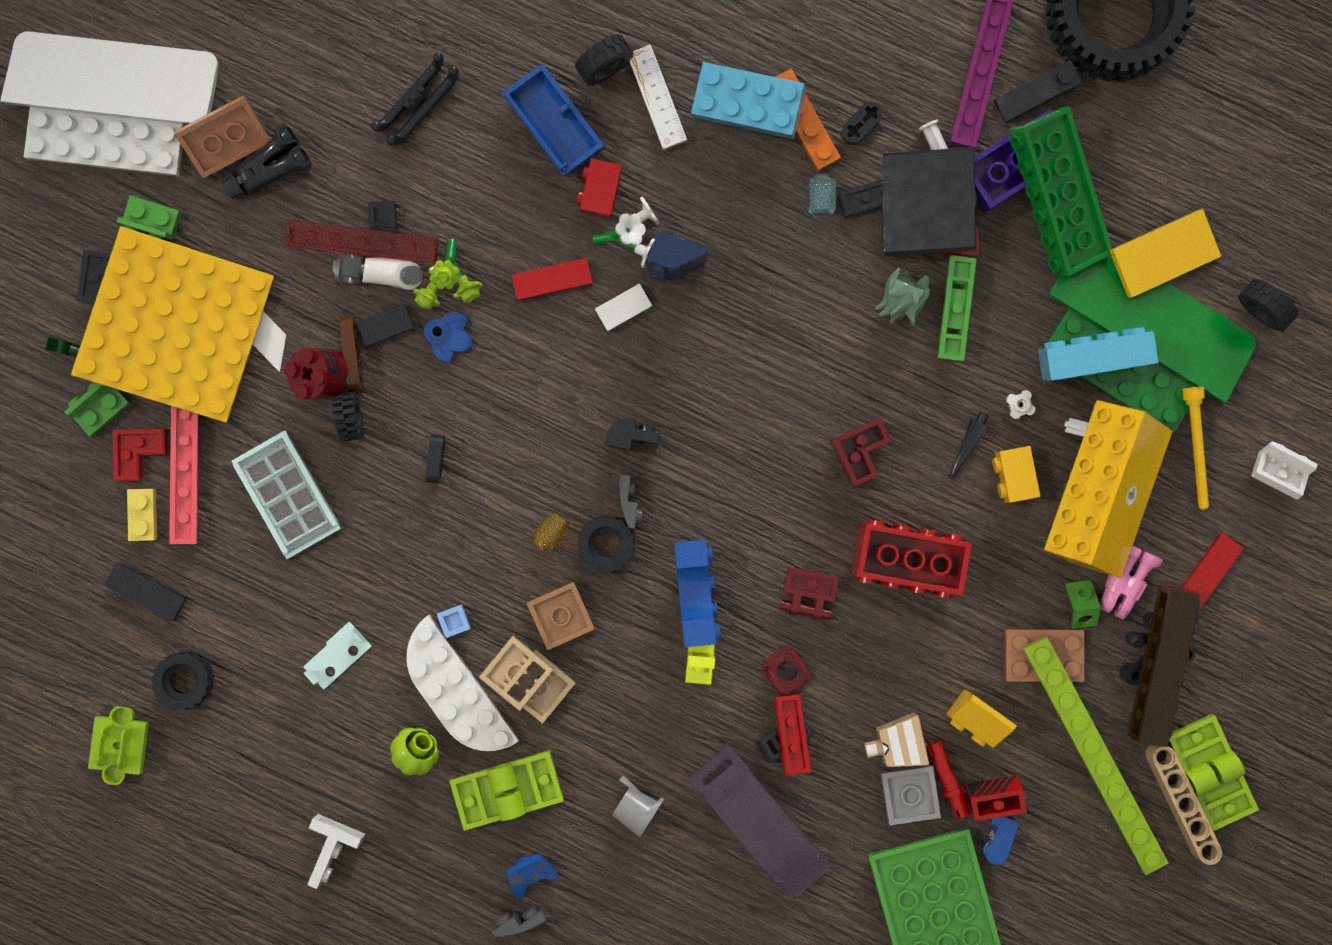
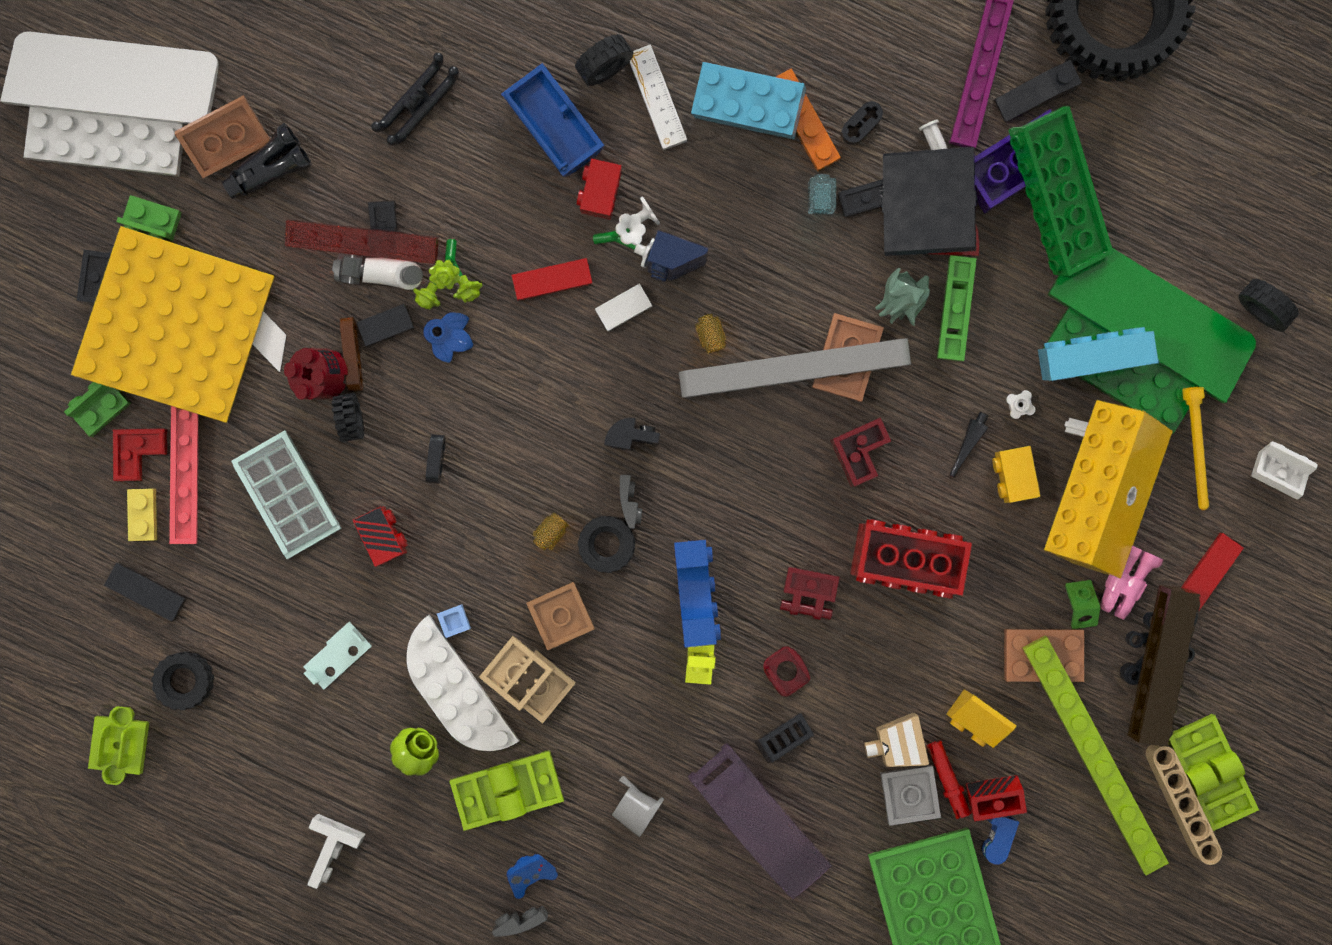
(61, 347): dark green piece -> none
(380, 535): none -> brick
(711, 333): none -> clear yellow brick
(792, 735): red tile -> none
(795, 368): none -> light grey beam
(845, 333): none -> nougat plate
(1165, 253): yellow tile -> none

